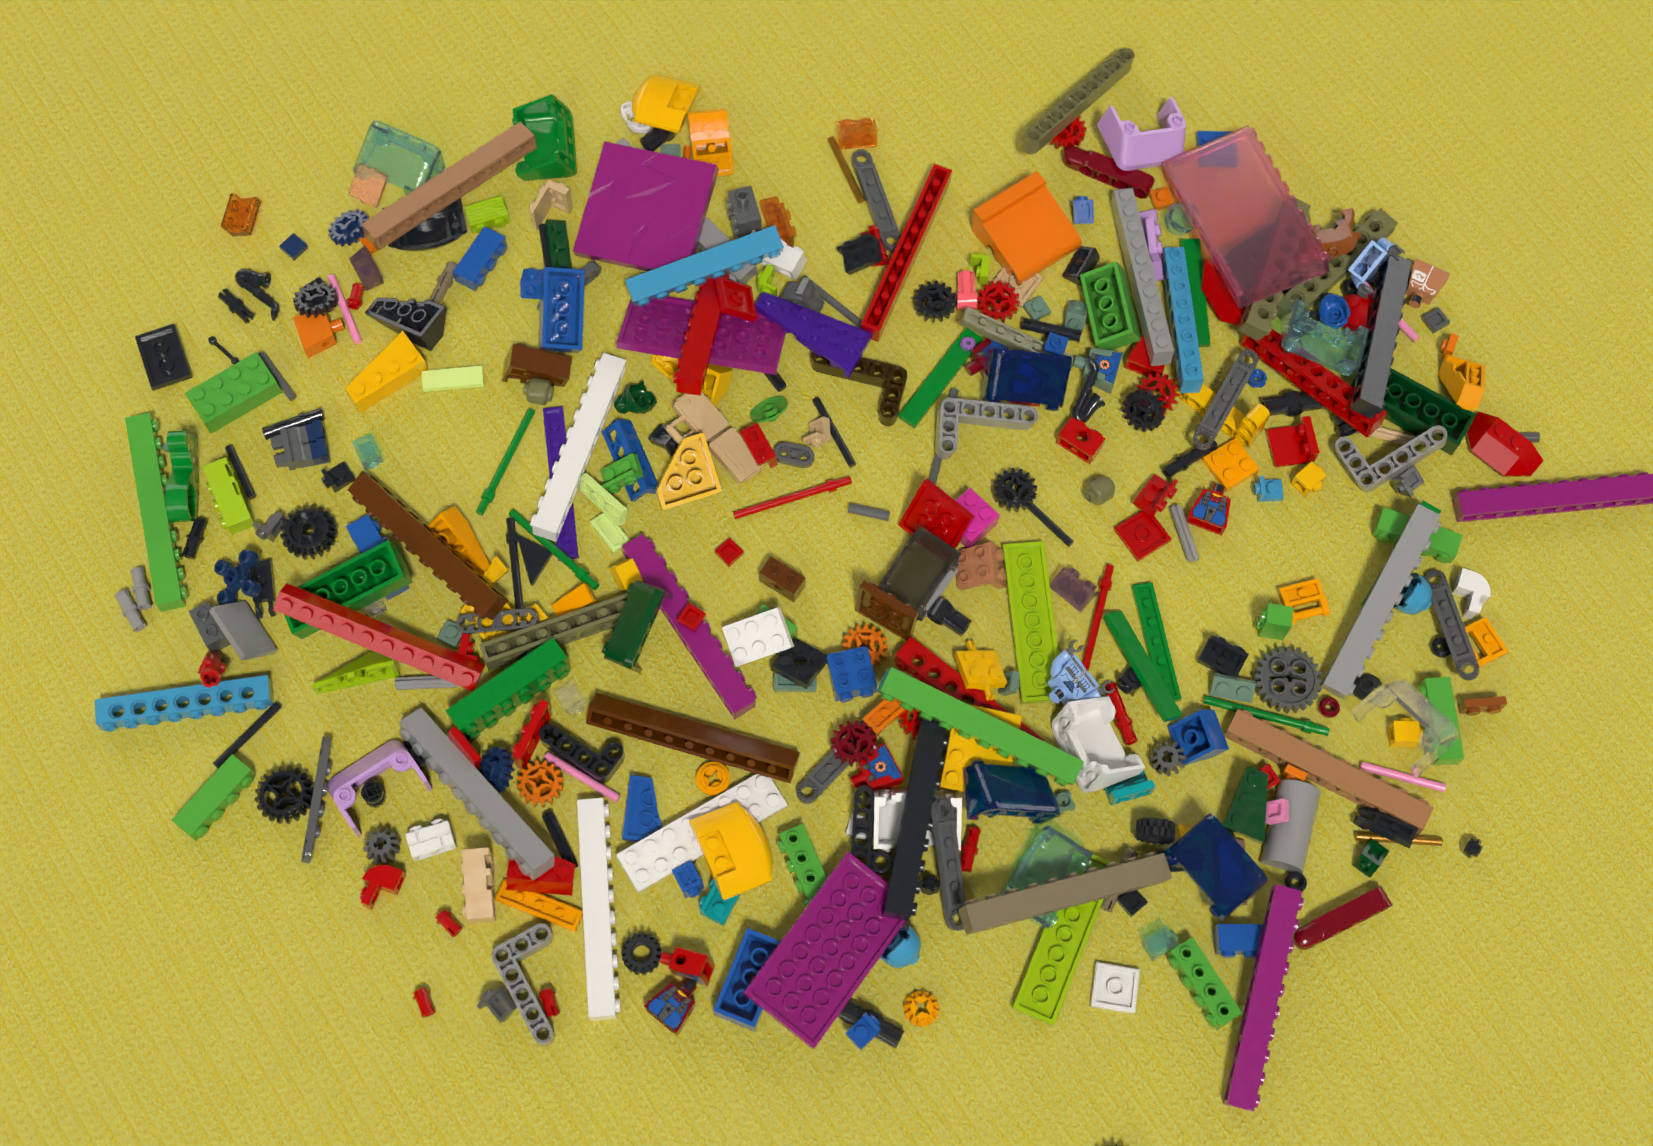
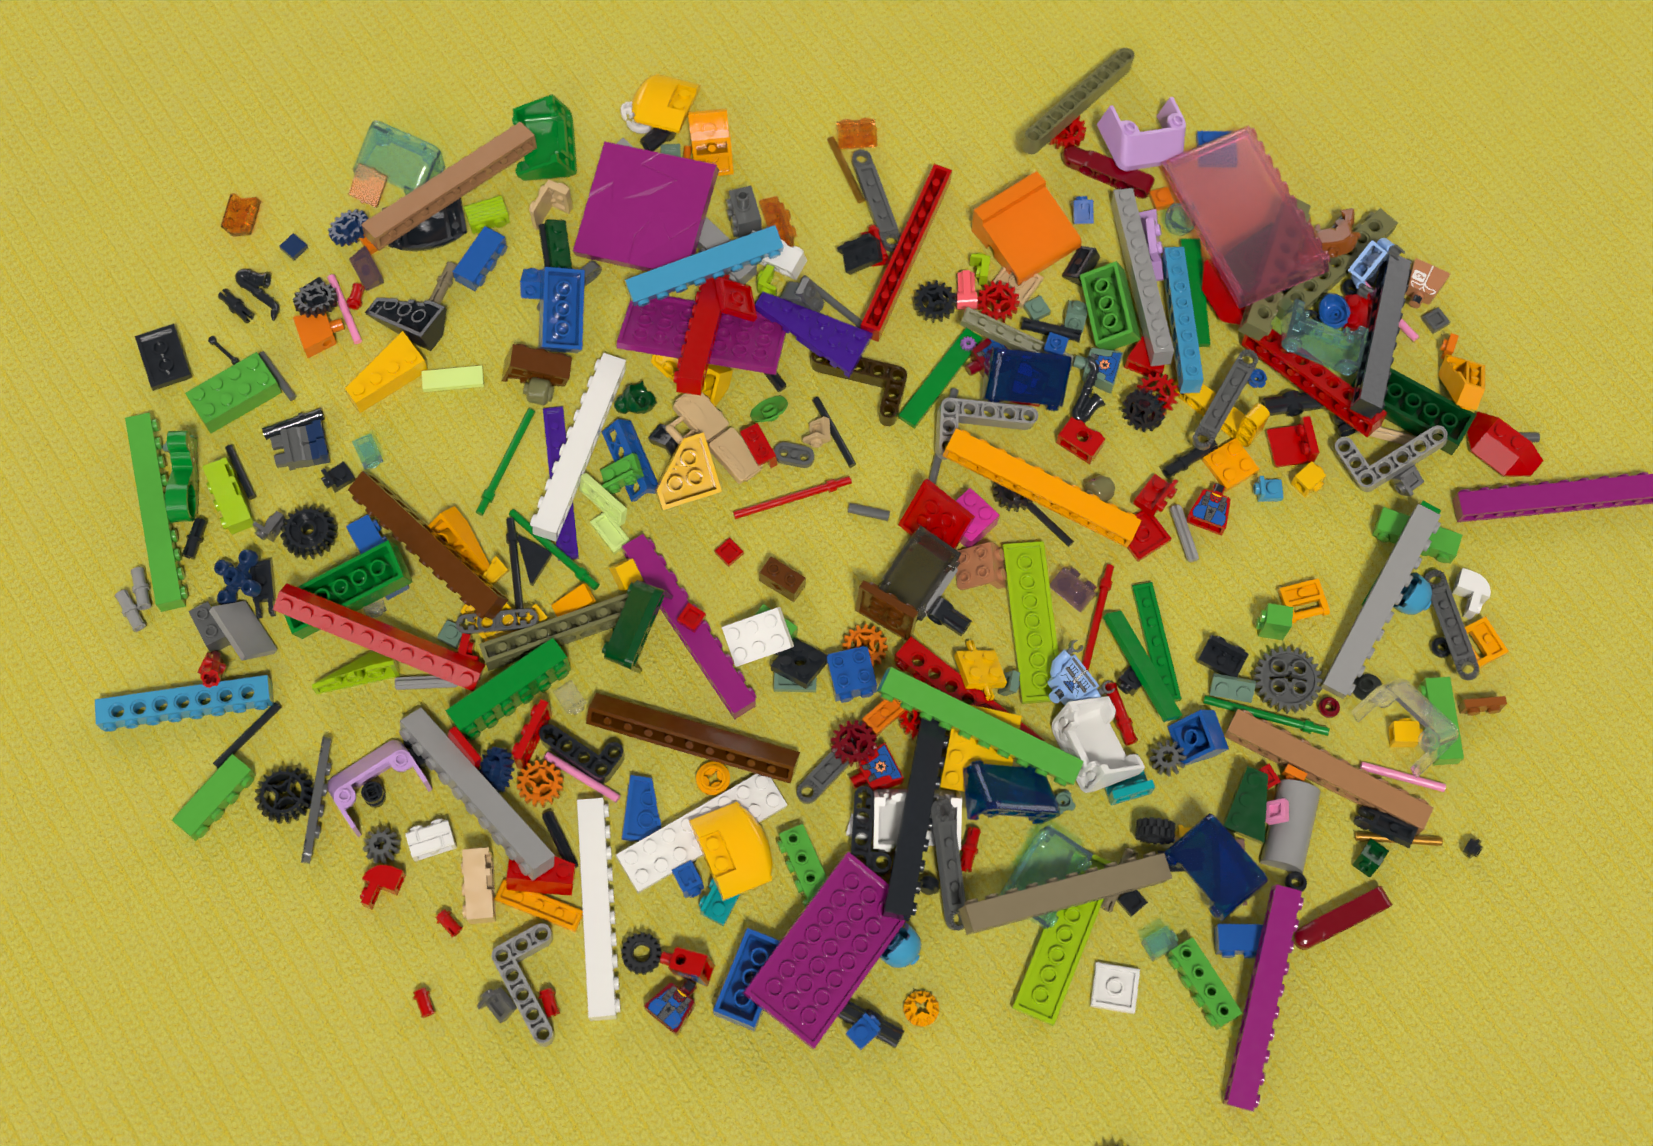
(1041, 487): none -> light orange brick

